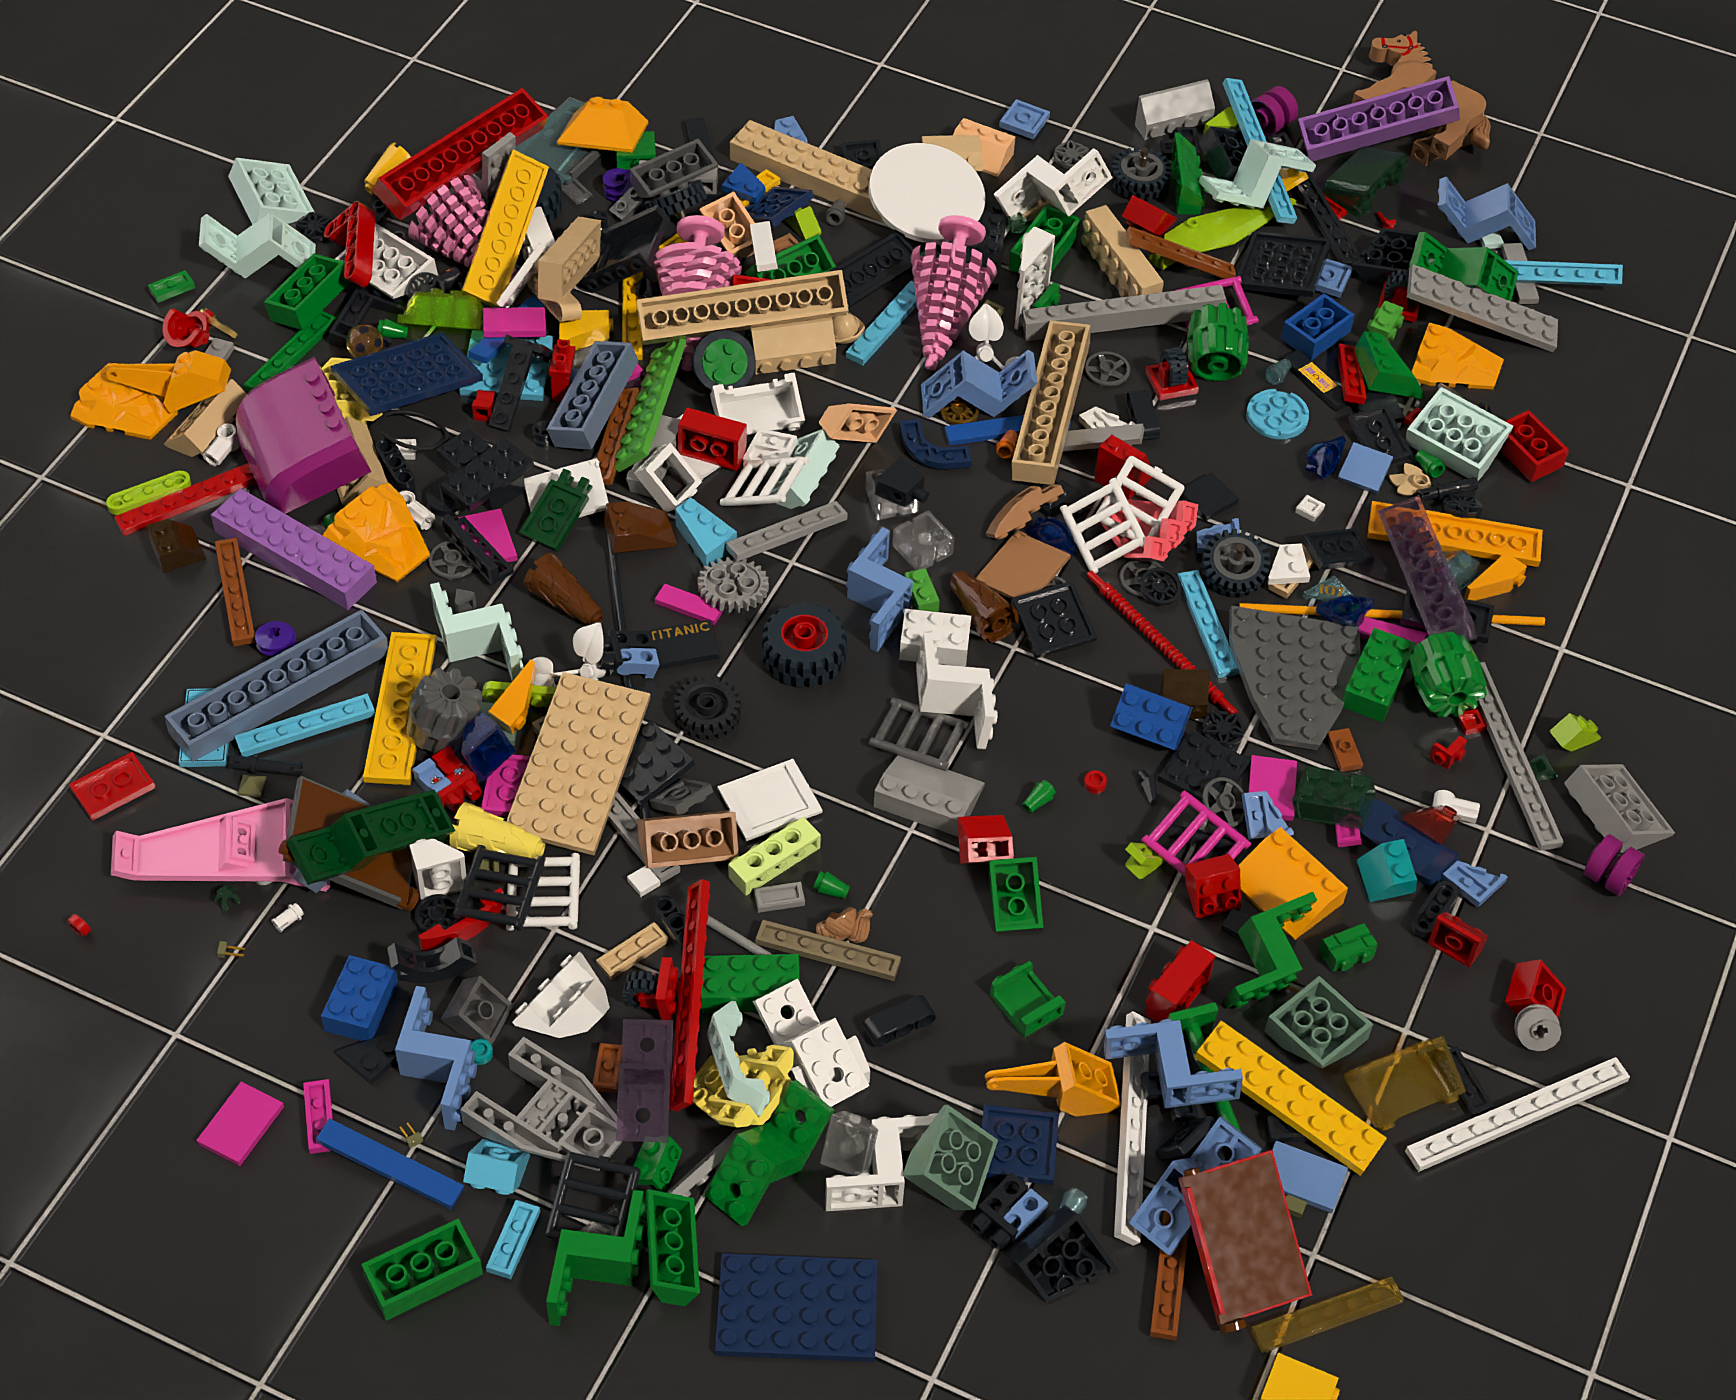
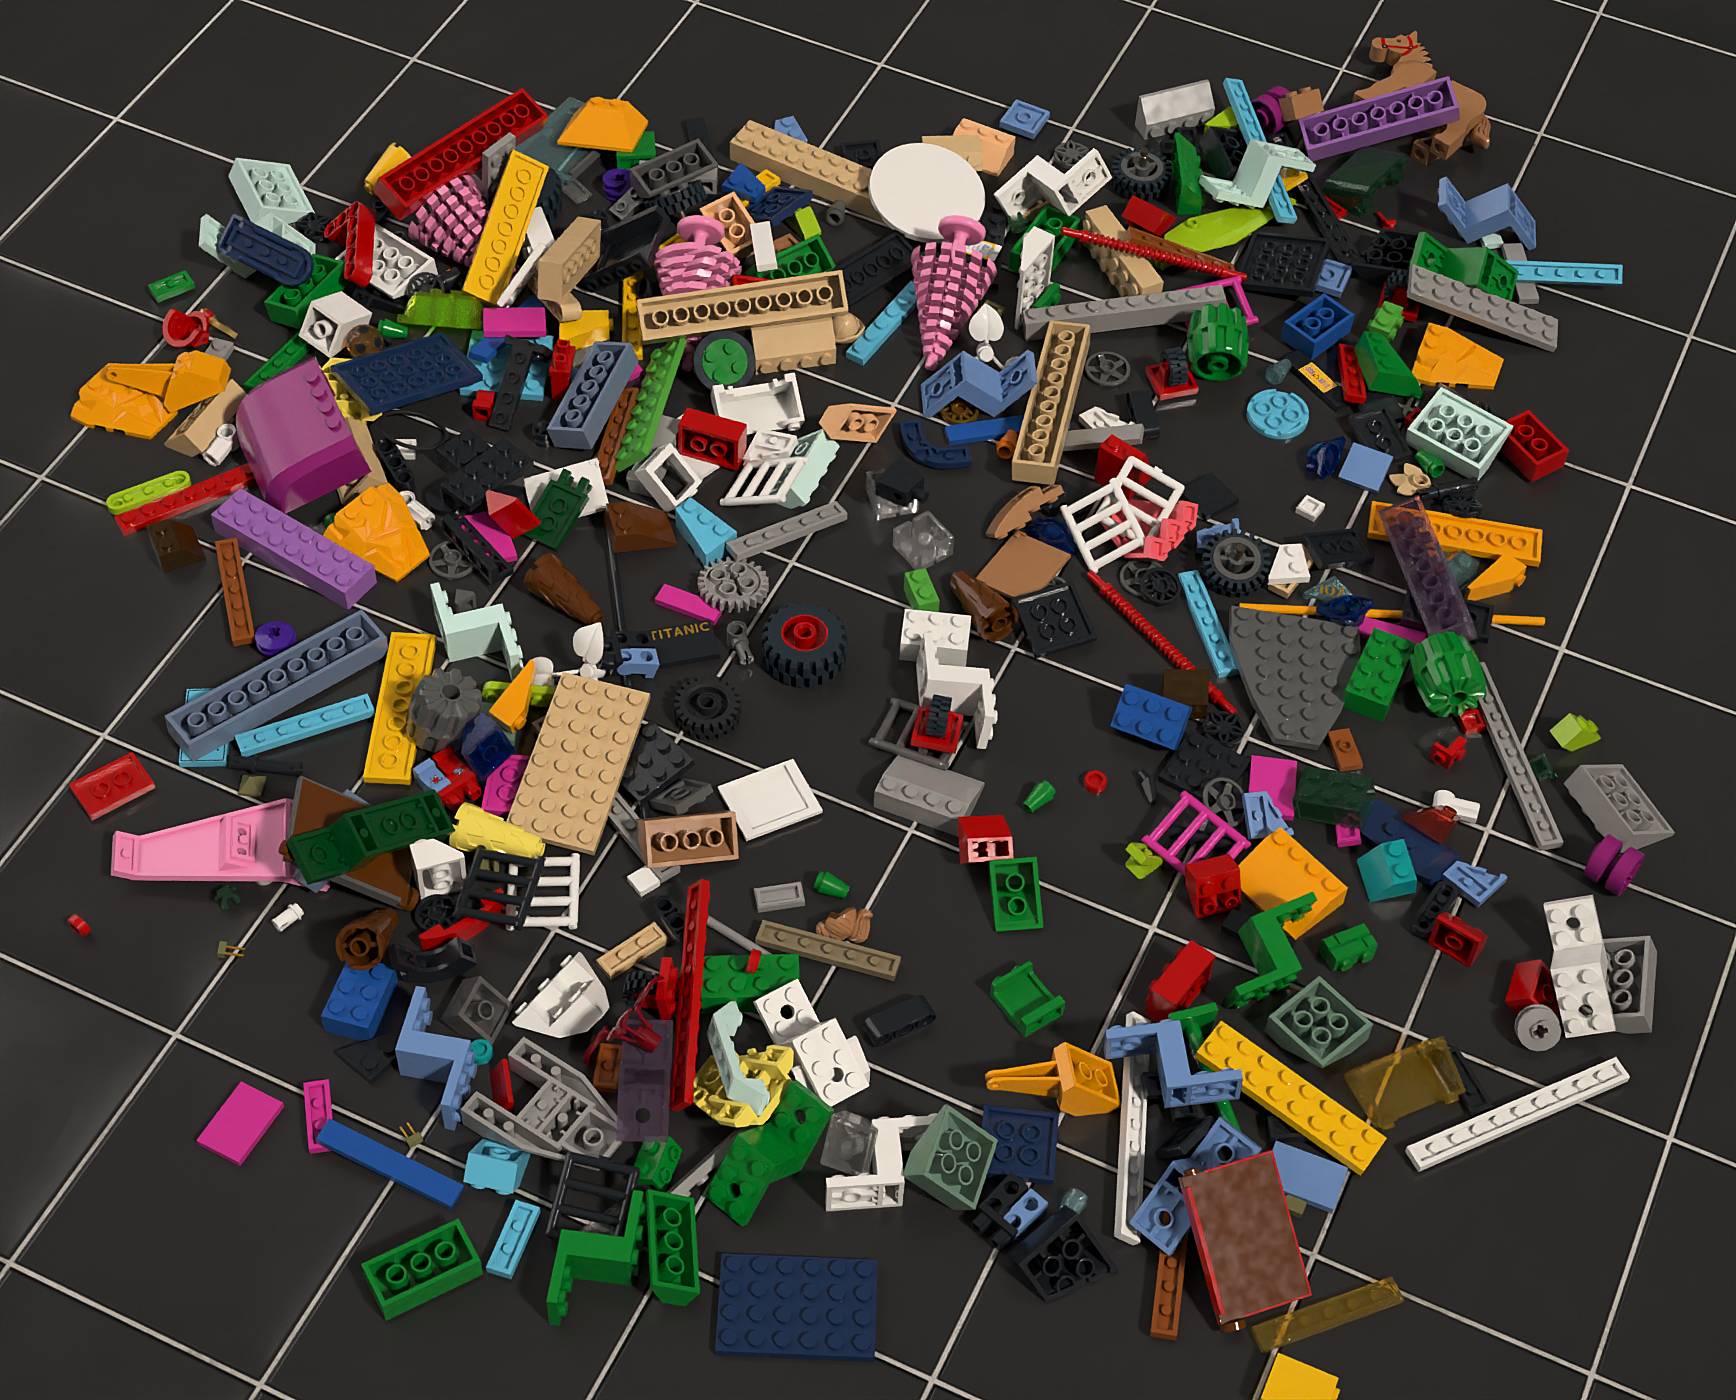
(266, 252): none -> dark blue piece
(331, 320): none -> white slope
(366, 939): none -> reddish brown cone
(502, 1086): none -> red slope
(510, 514): none -> red slope
(641, 1037): none -> dark red plant
(738, 641): none -> dark grey pin
(753, 961): none -> red tile
(805, 840): yellowish green brick -> none
(879, 588): medium blue bracket -> none
(937, 726): none -> red plate
(987, 249): none -> white sticker
(1084, 236): none -> red hose
(1300, 104): none -> medium nougat brick
(1579, 966): none -> white bracket
(1630, 983): none -> light grey slope

